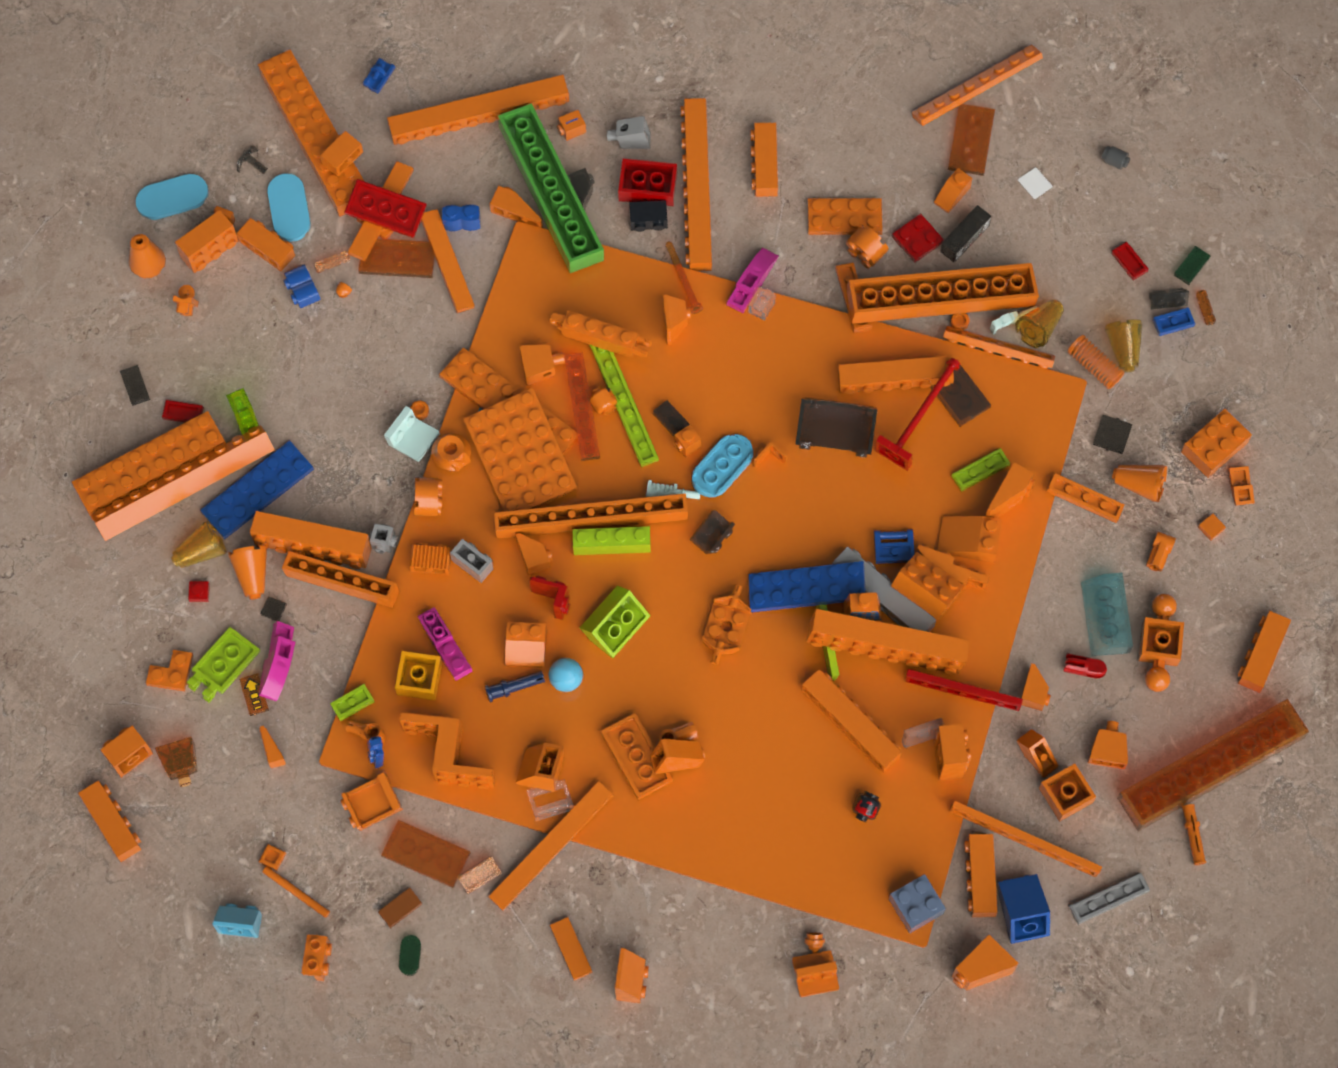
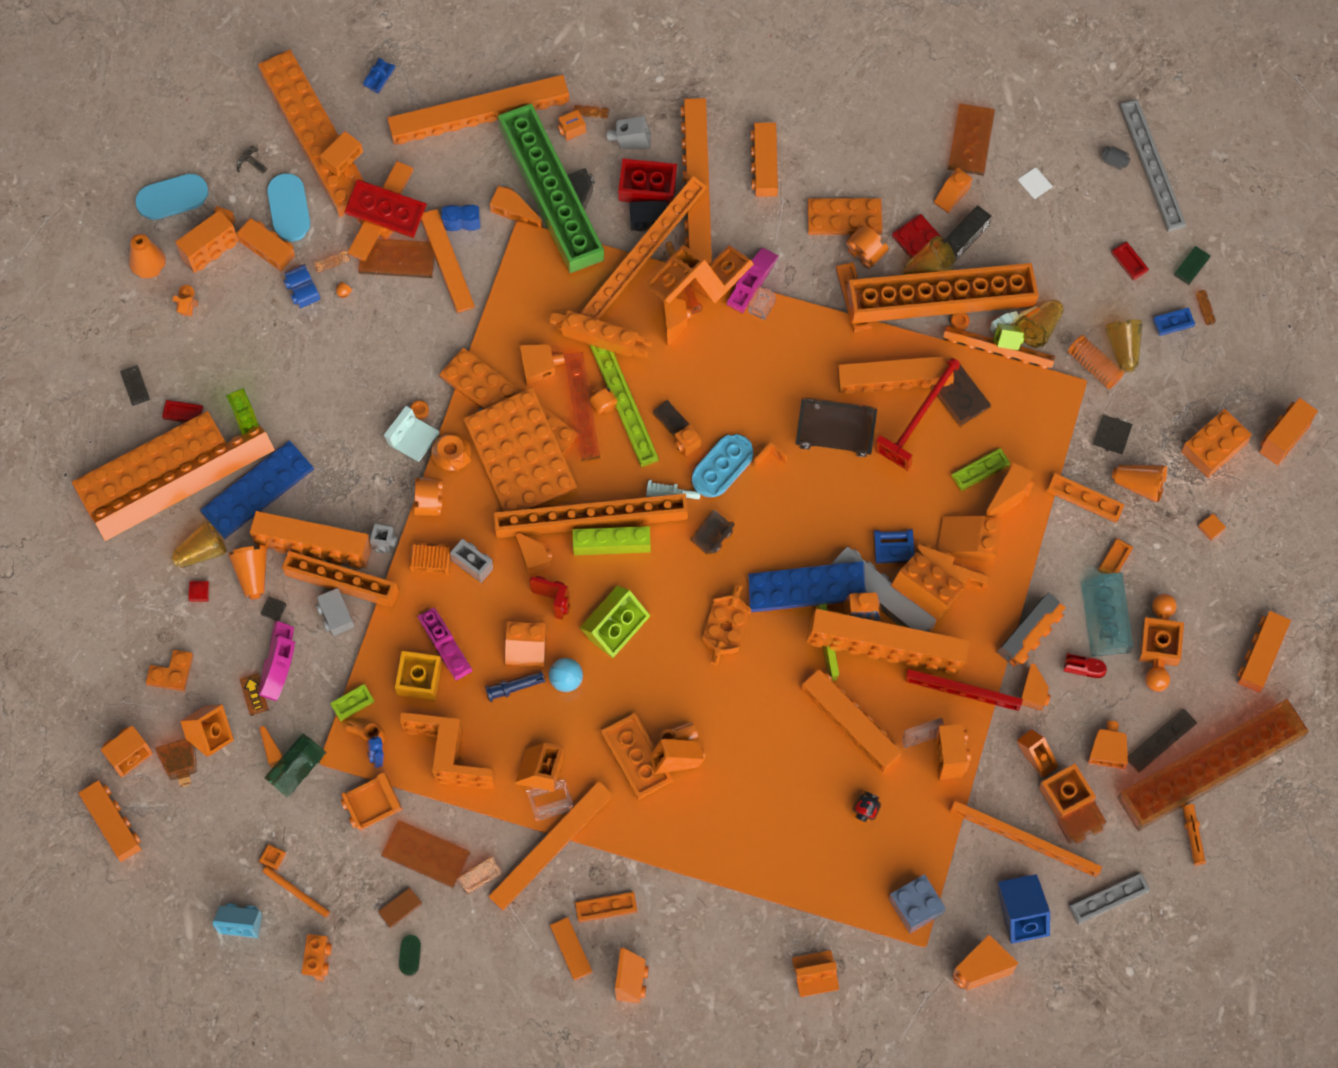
(208, 729): none -> orange slope
(222, 664): lime tile -> none
(295, 765): none -> clear green brick
(335, 612): none -> light grey brick
(589, 111): none -> clear orange axle
(606, 907): none -> orange tile
(644, 249): none -> orange plate
(707, 279): none -> orange bracket
(814, 941): orange plate -> none
(931, 258): none -> clear yellow cone
(977, 85): orange plate -> none
(981, 875): orange brick -> none
(1008, 336): none -> lime brick
(1031, 629): none -> piece
(1082, 823): none -> clear orange brick
(1115, 557): none -> orange tile
(1152, 165): none -> light grey tile
(1161, 548): orange piece -> none
(1161, 740): none -> clear smoke tile
(1174, 298): clear smoke hinge -> none
(1241, 485): orange slope -> none
(1287, 431): none -> orange brick

